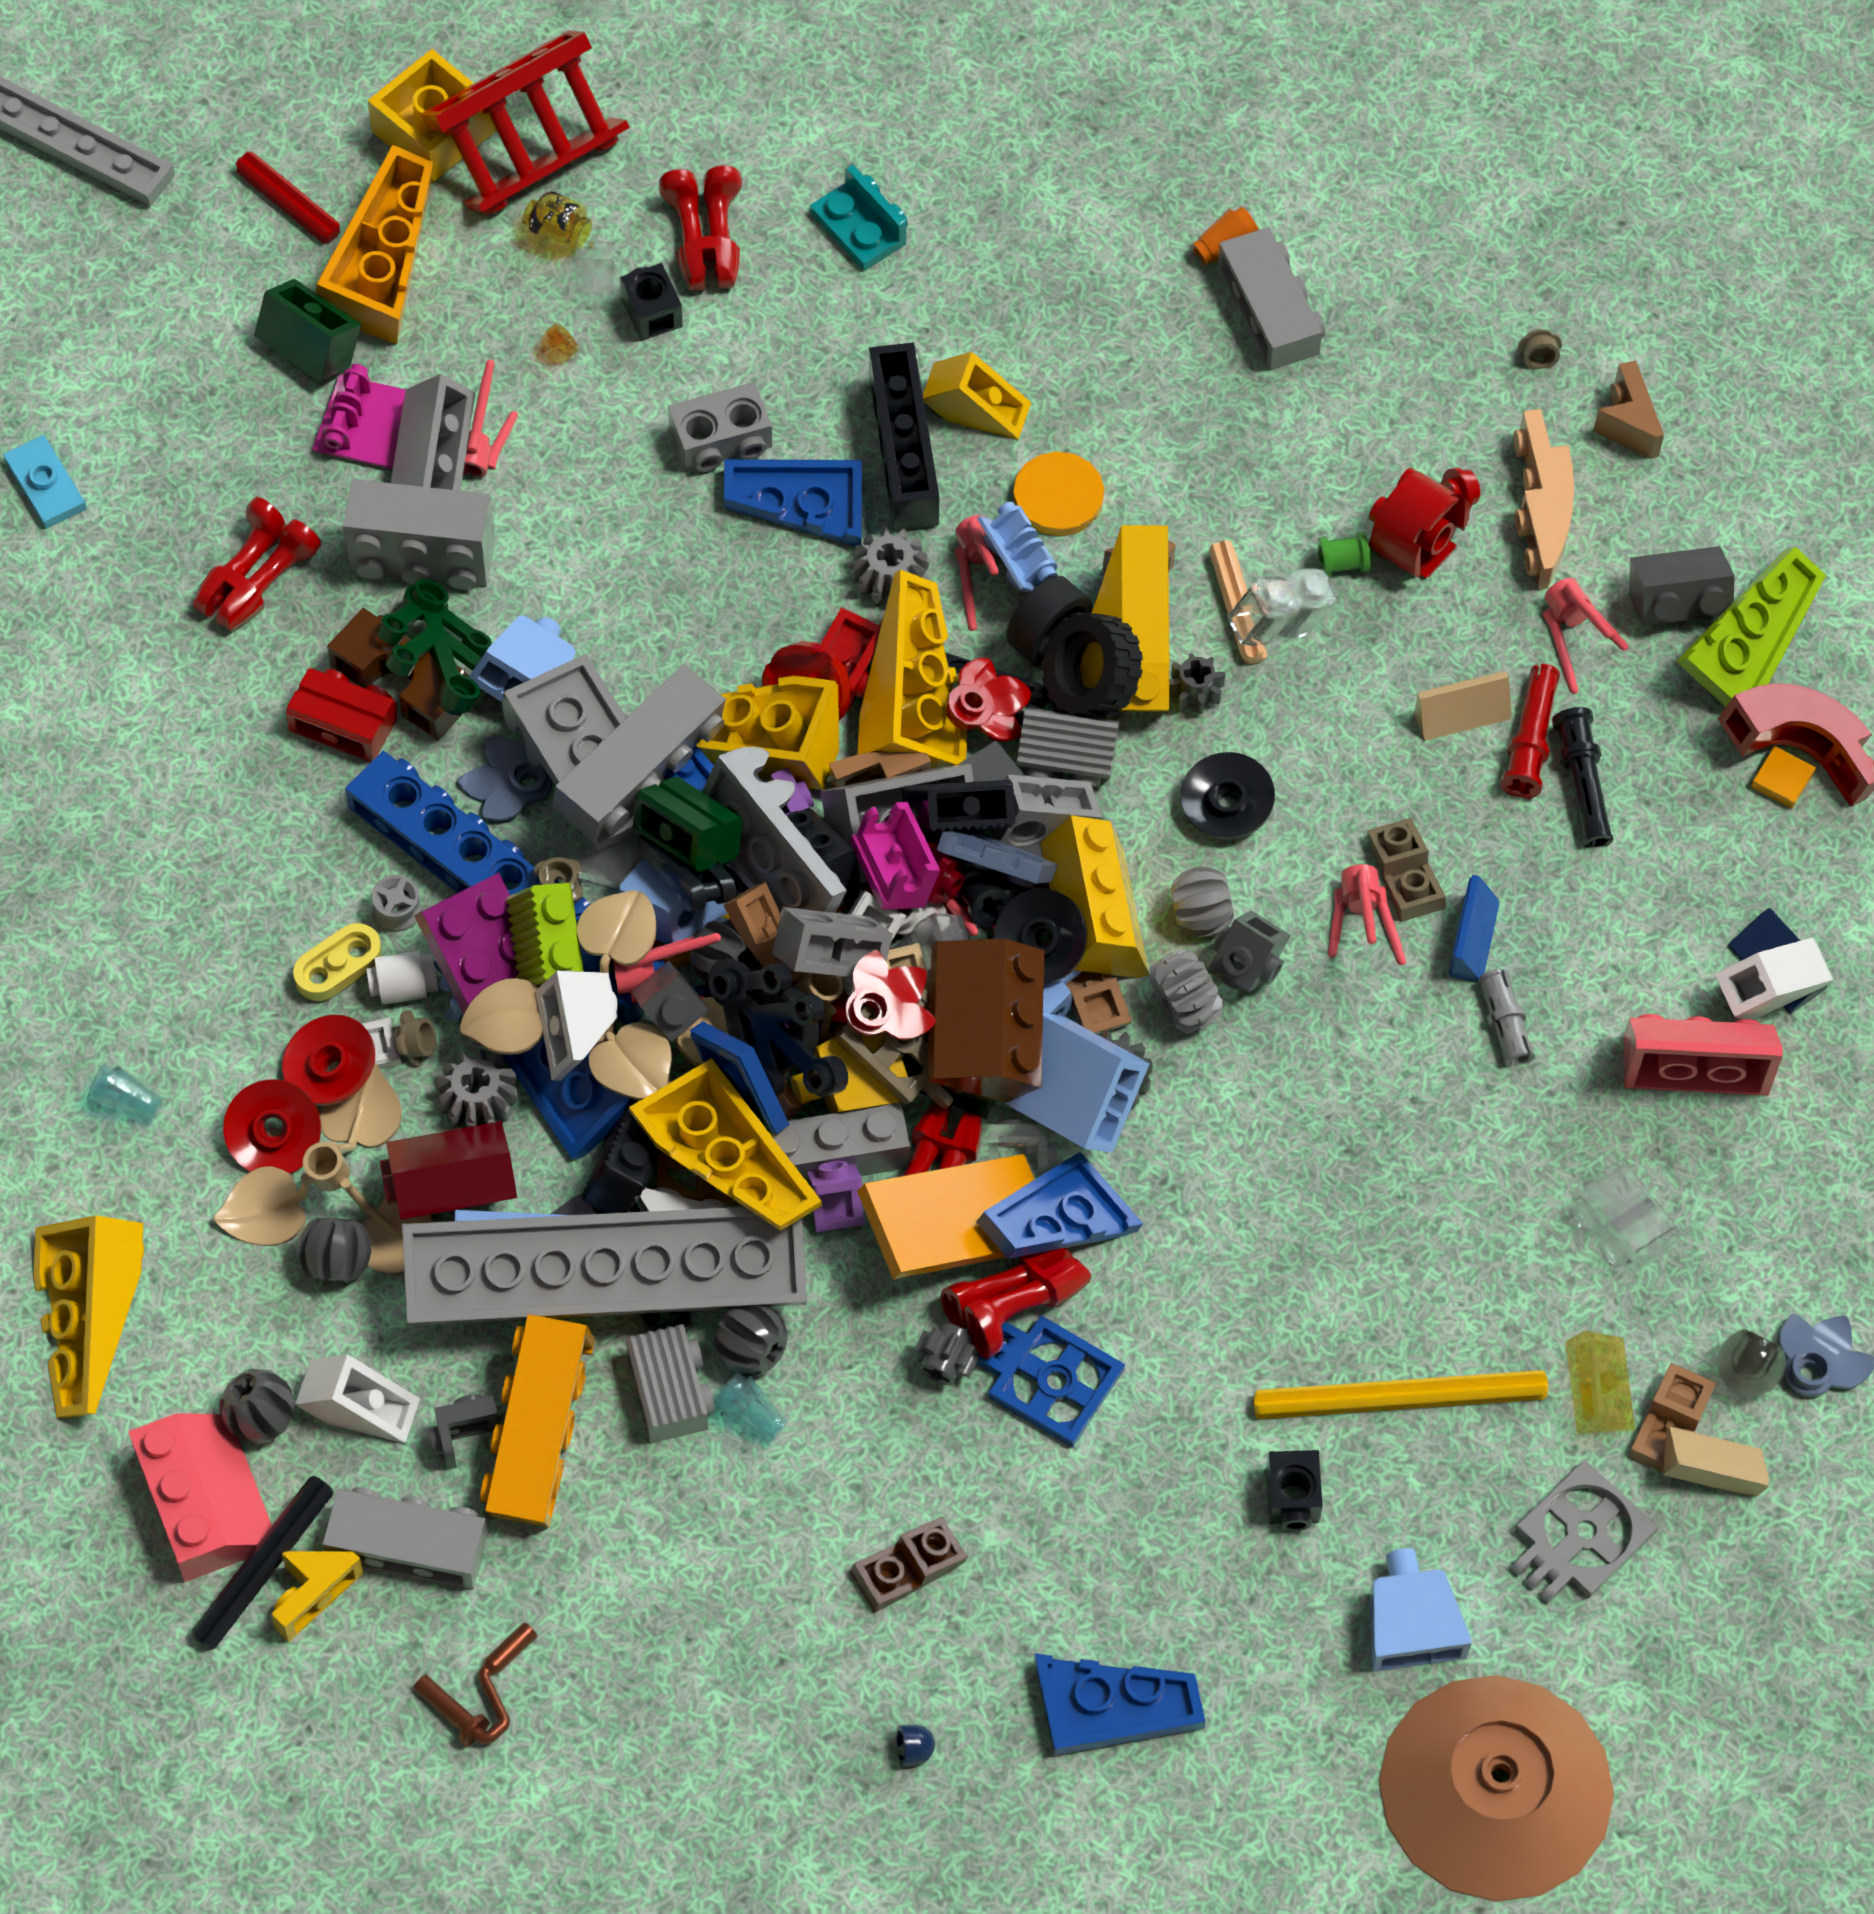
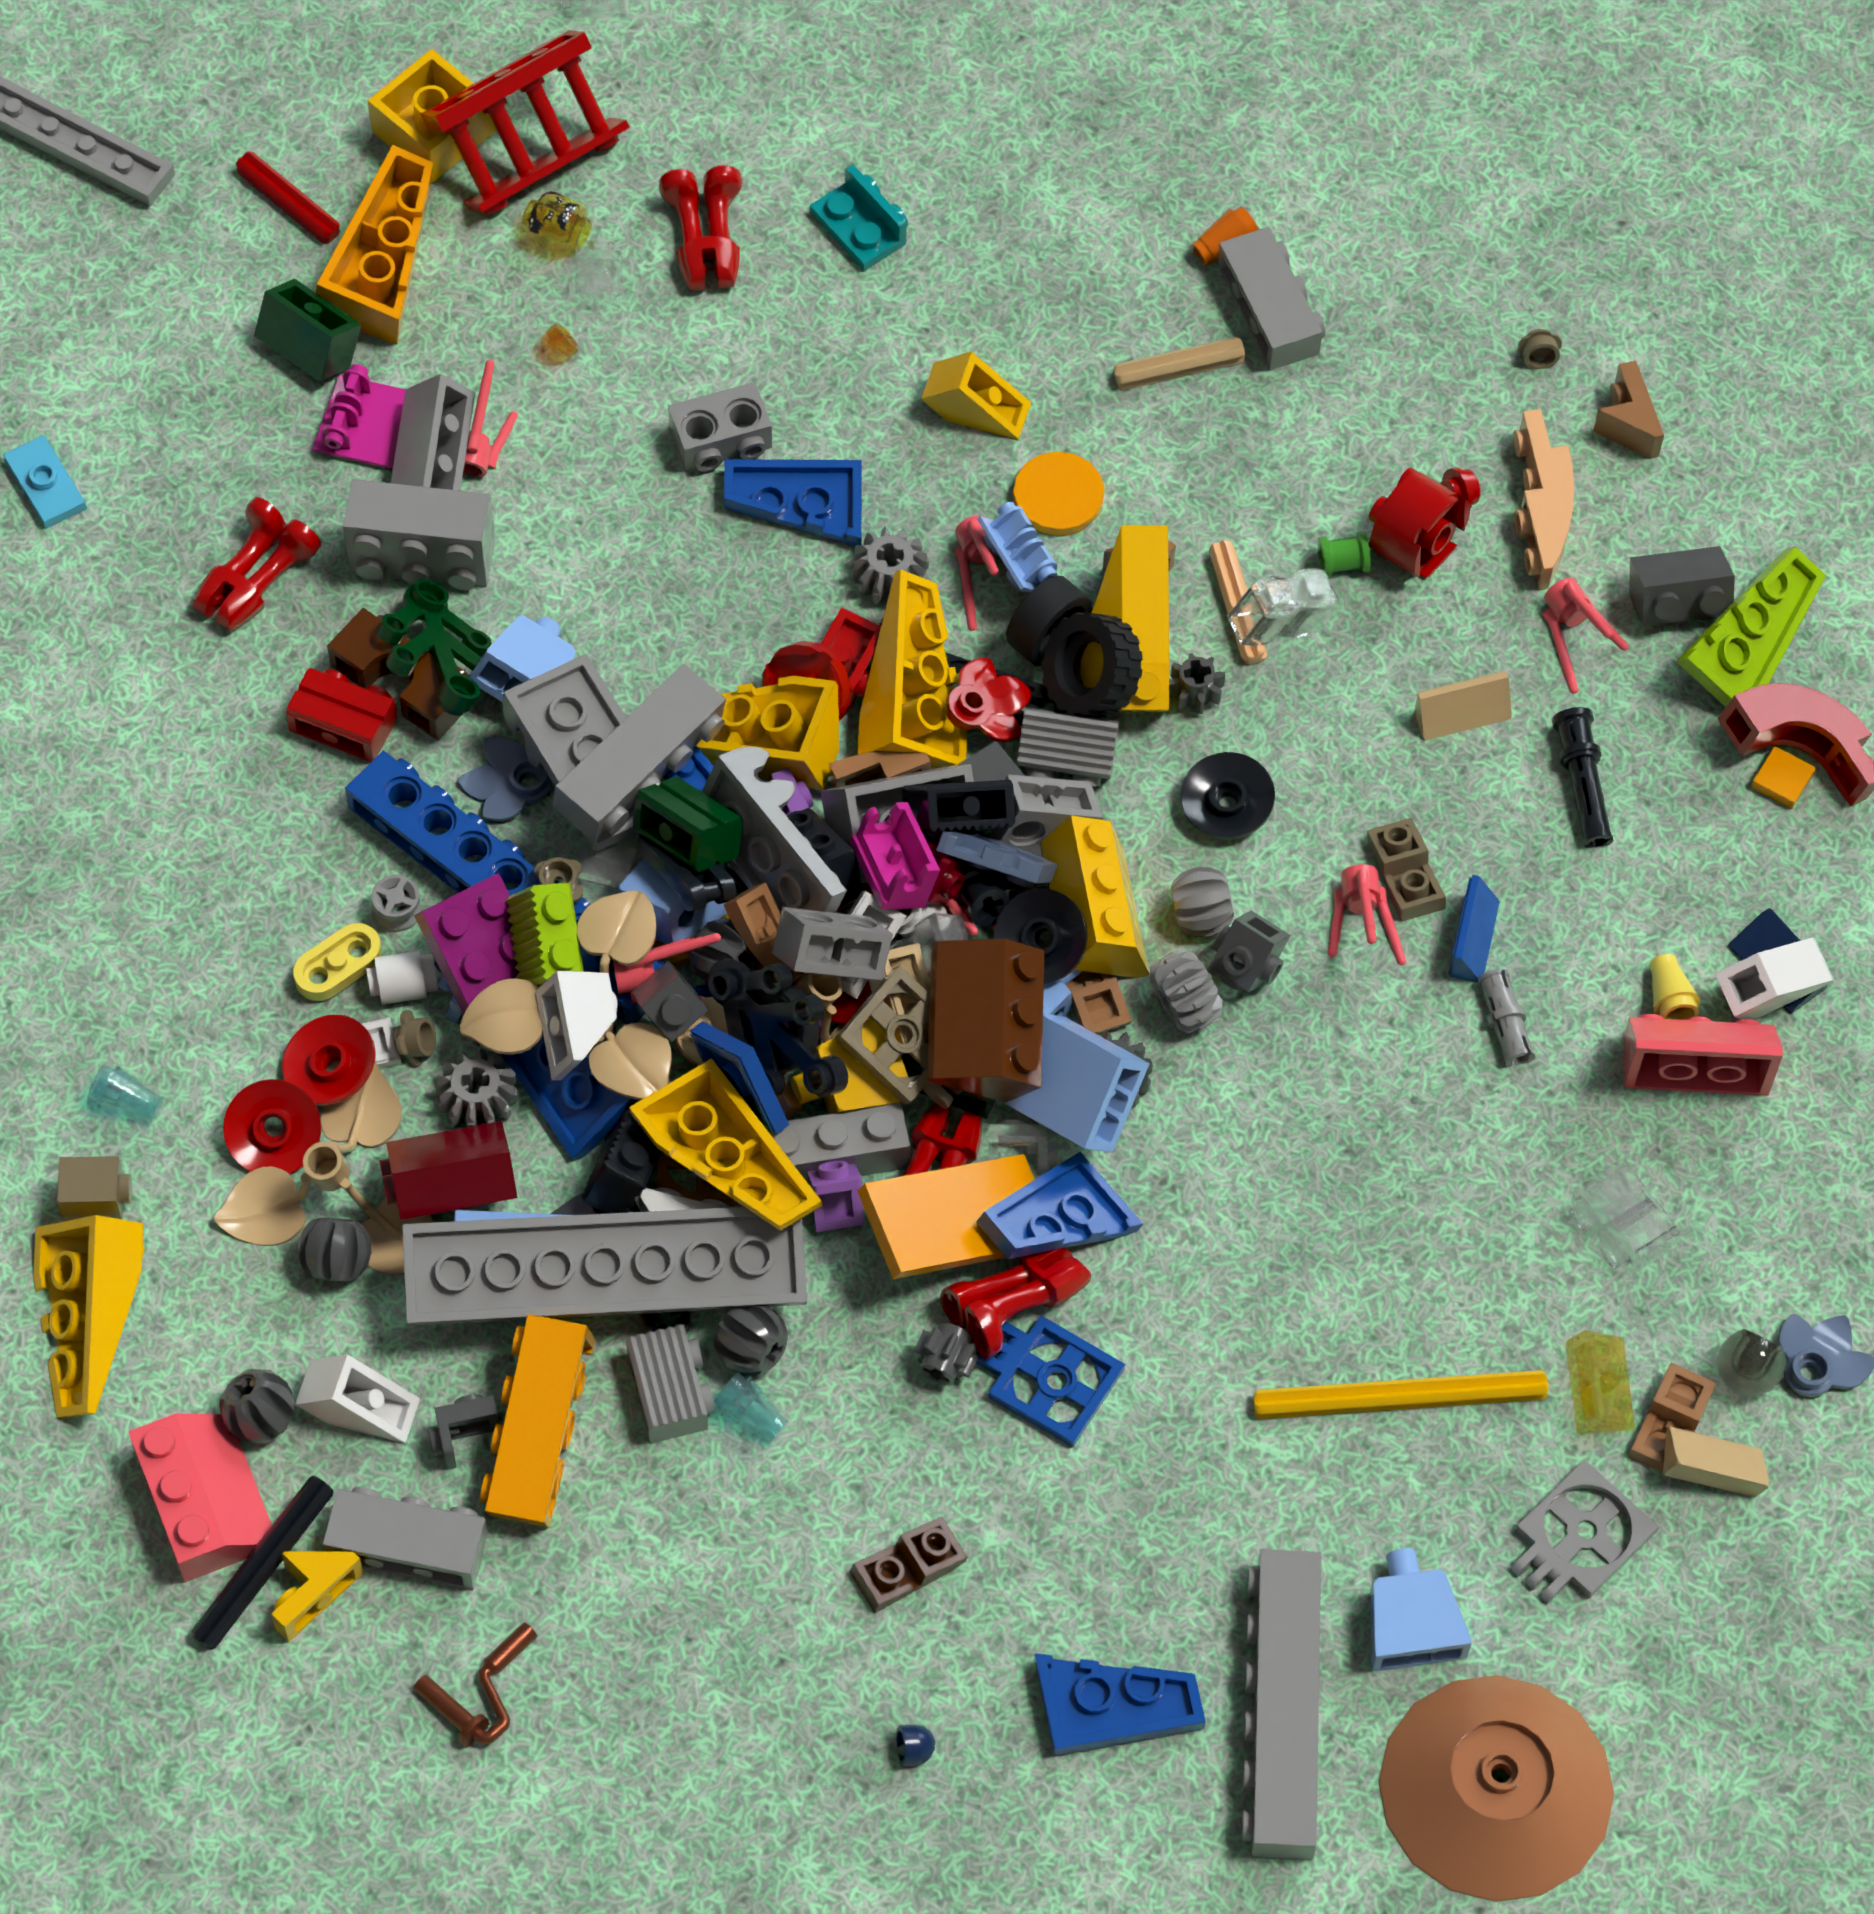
(92, 1187): none -> dark tan brick
(654, 316): black brick -> none
(891, 995): plate -> none
(904, 436): black brick -> none
(1179, 363): none -> tan axle
(1285, 1705): none -> light grey brick
(1299, 1470): black brick -> none
(1529, 747): red pin -> none
(1671, 989): none -> light yellow cone

